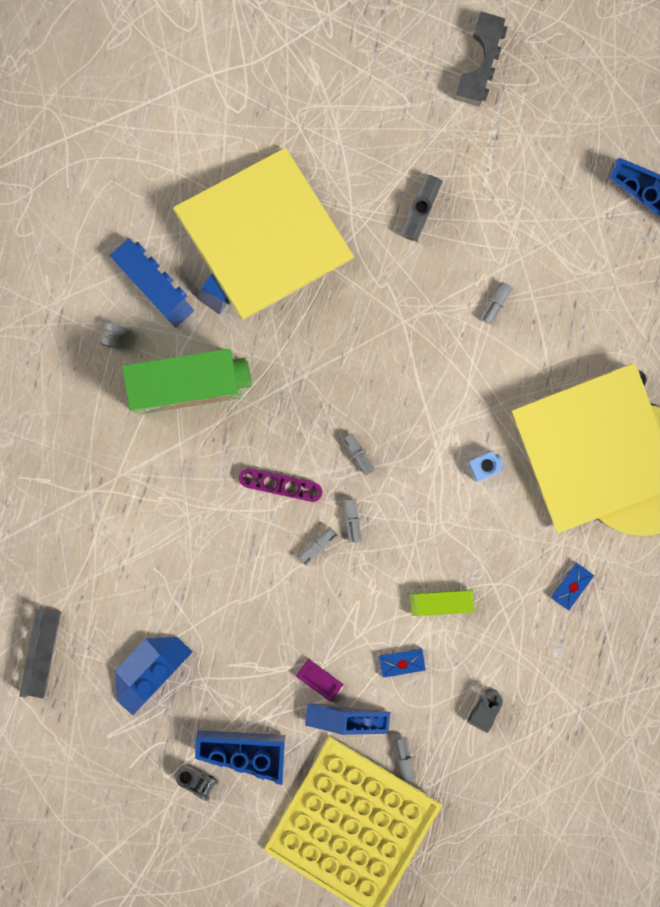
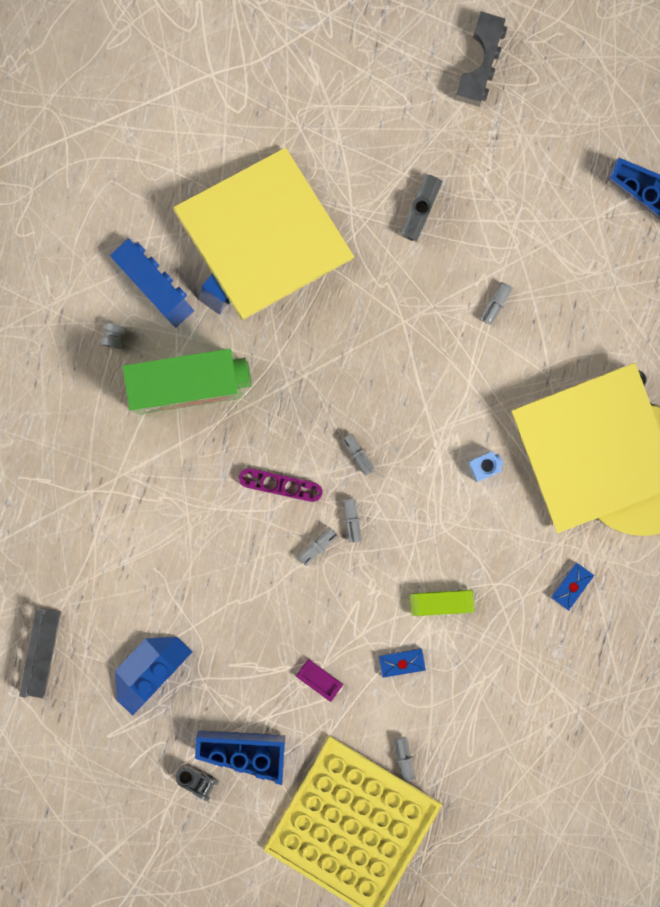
(347, 720): blue arch -> none
(483, 713): dark grey piece -> none

